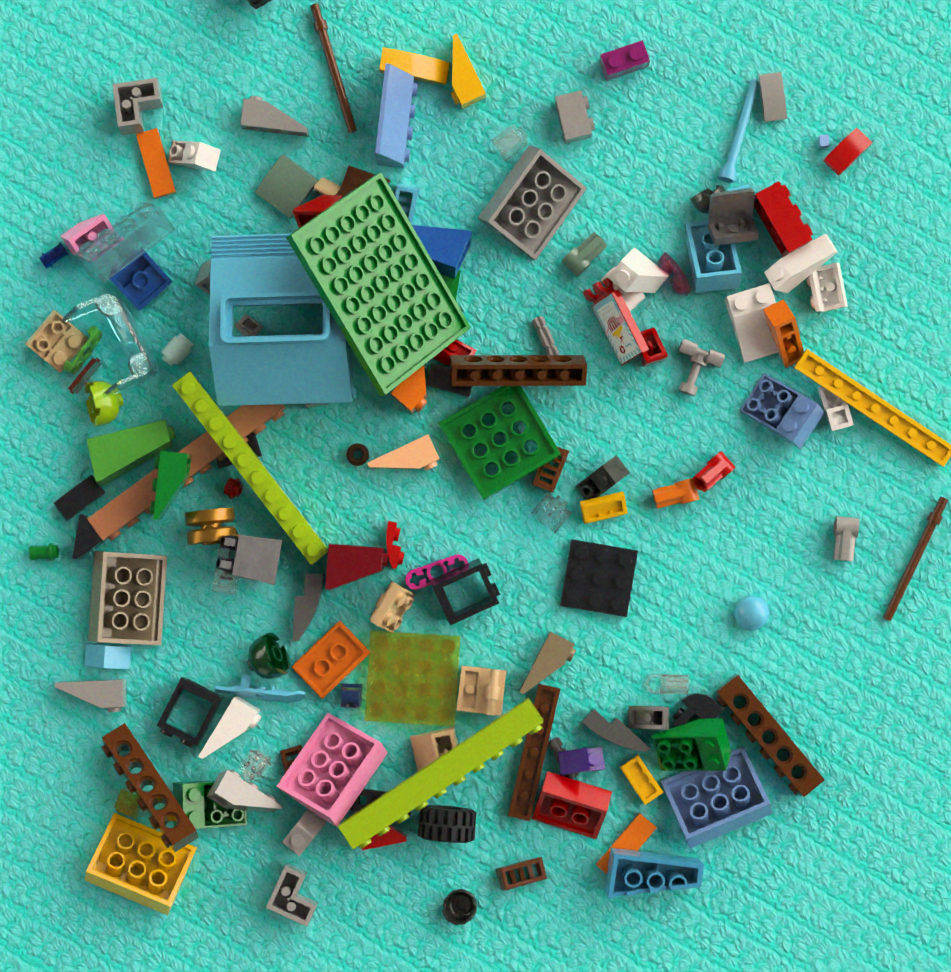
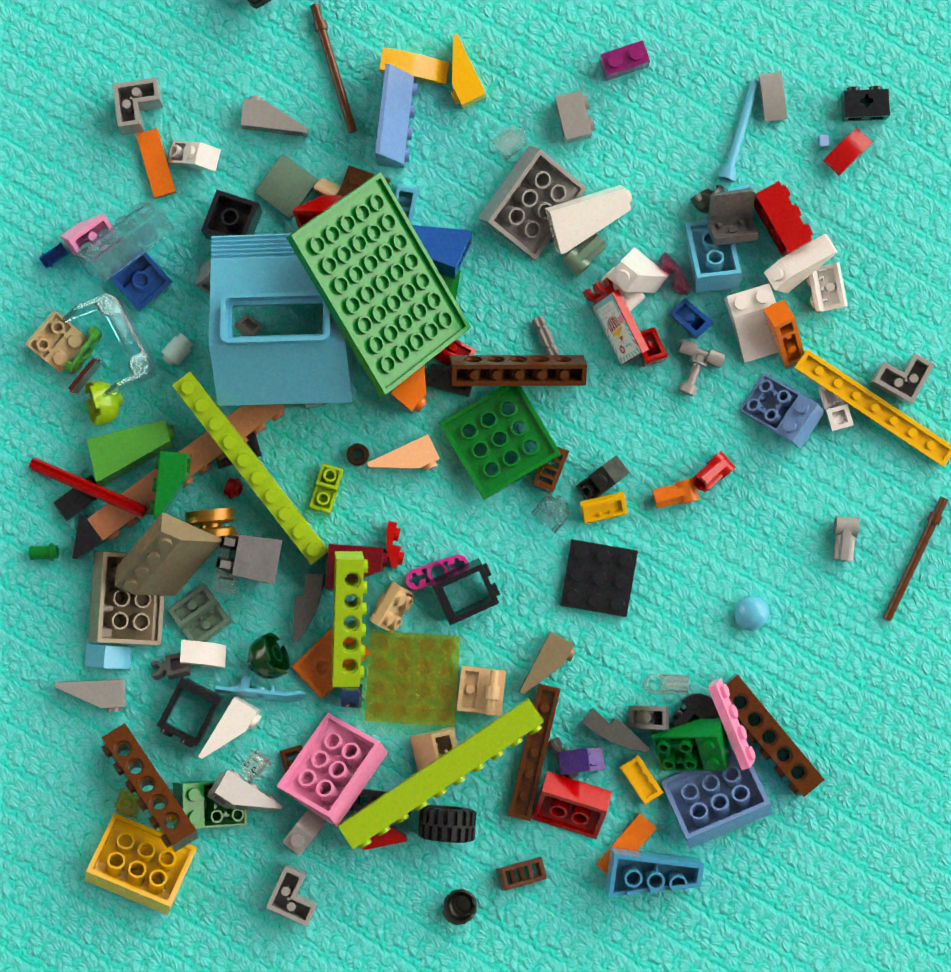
(88, 487): none -> red axle
(165, 557): none -> dark tan slope
(171, 668): none -> dark grey plate
(200, 615): none -> sand green slope
(203, 654): none -> white slope
(231, 216): none -> black brick
(326, 489): none -> lime slope
(344, 564): none -> lime brick
(585, 216): none -> white slope
(690, 318): none -> blue slope
(729, 717): none -> bright pink plate
(854, 110): none -> black brick
(903, 384): none -> light grey brick

